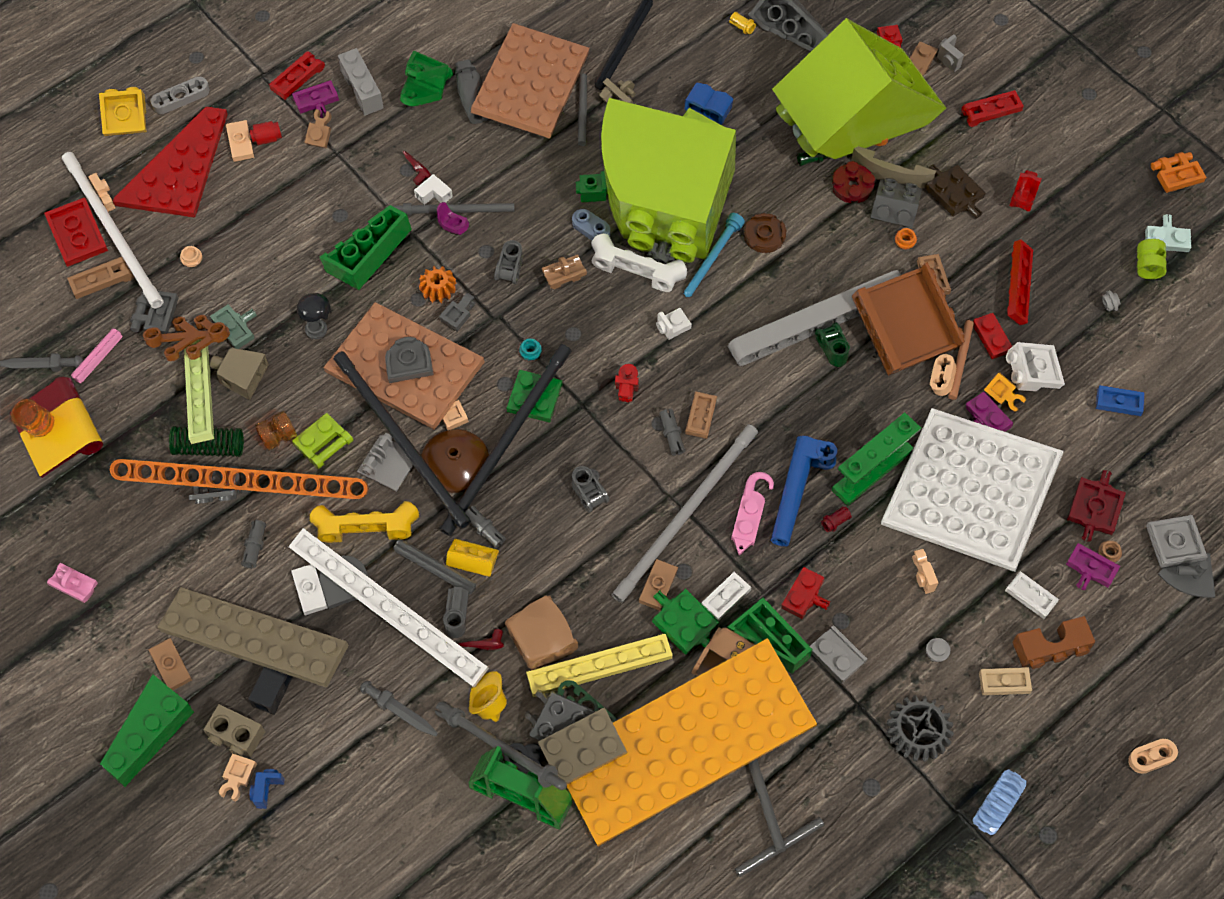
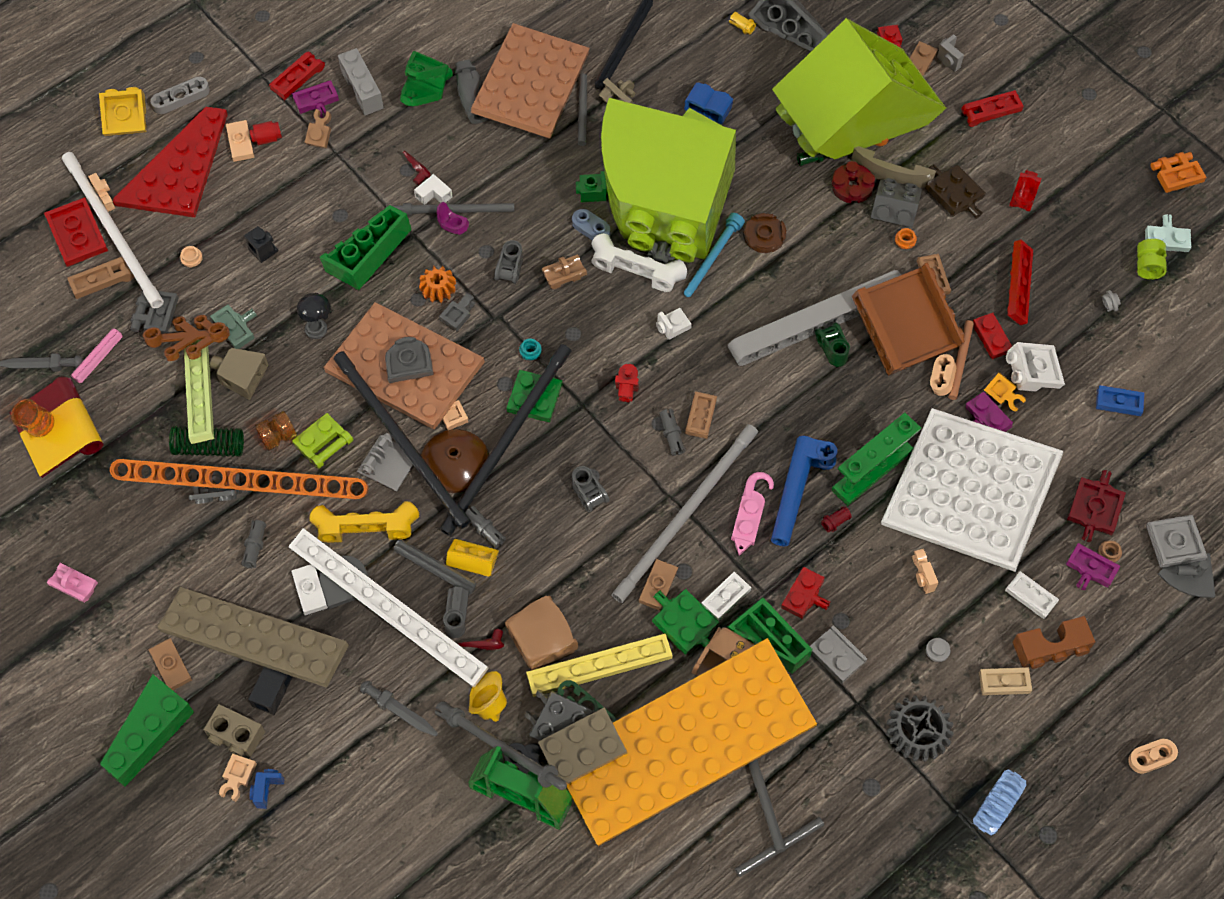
(260, 244): none -> black brick

